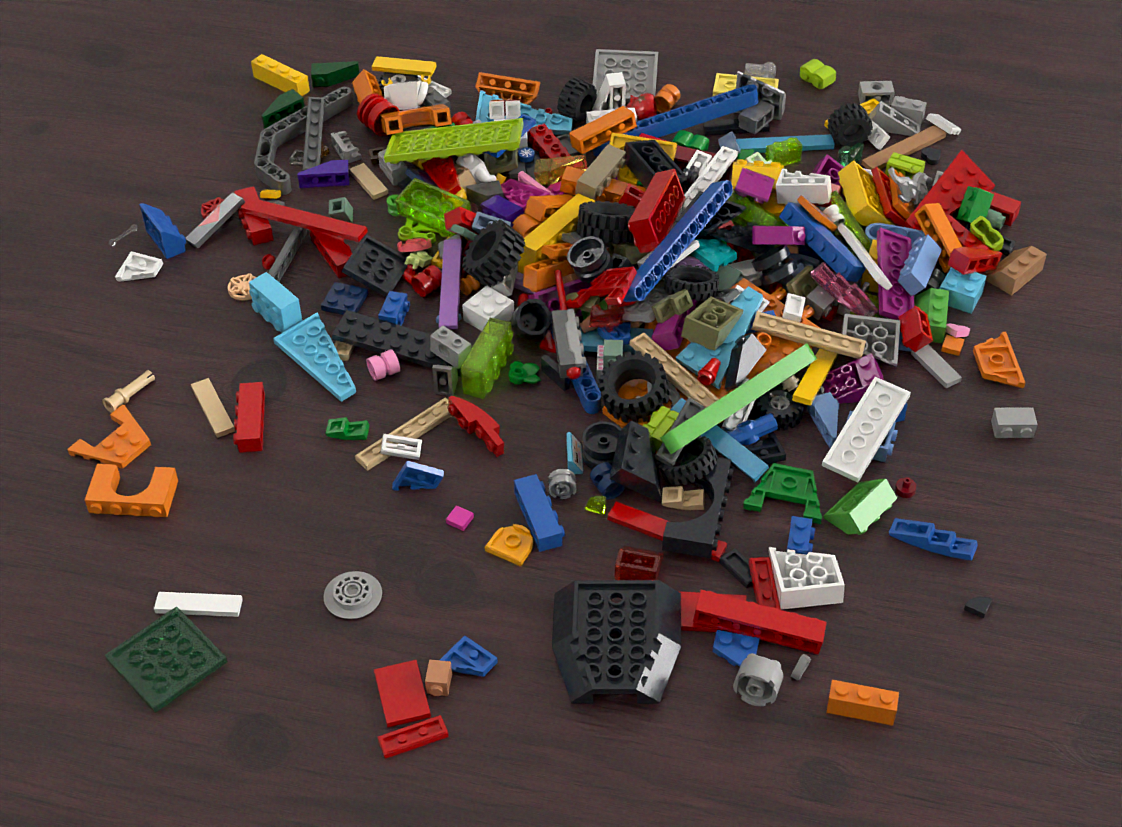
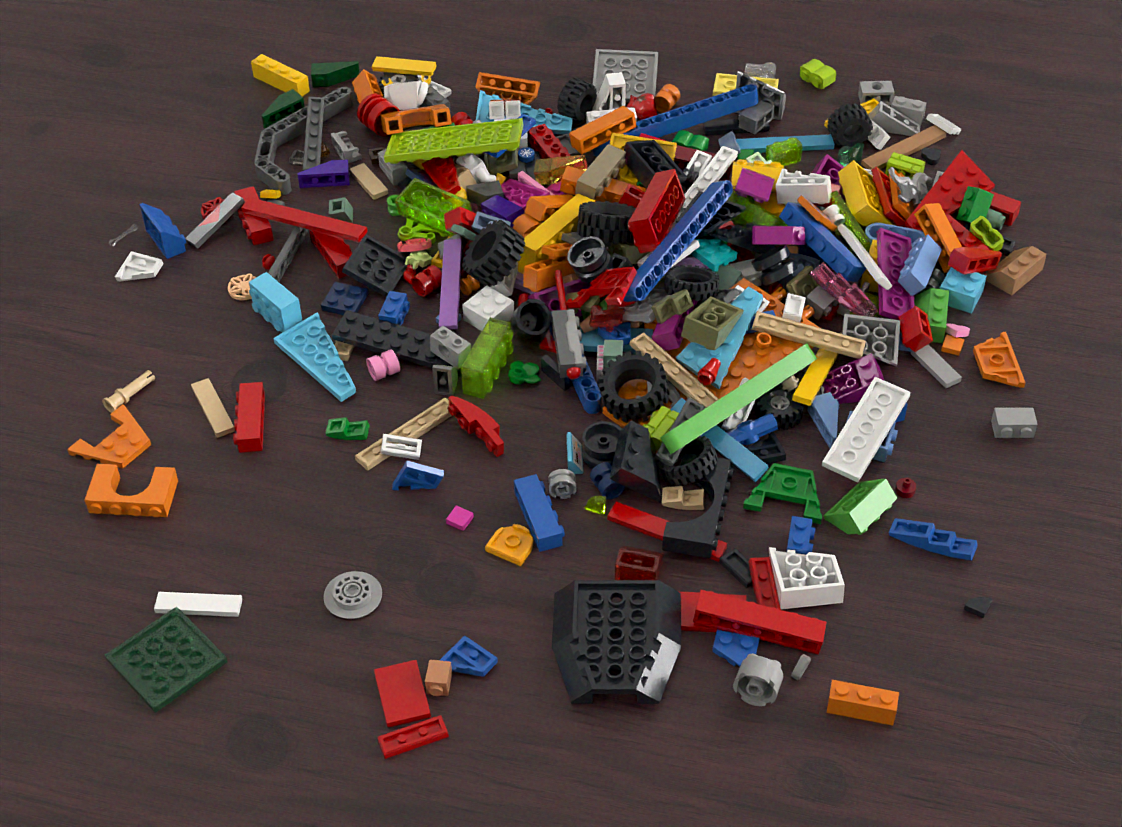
(742, 360): slope -> none

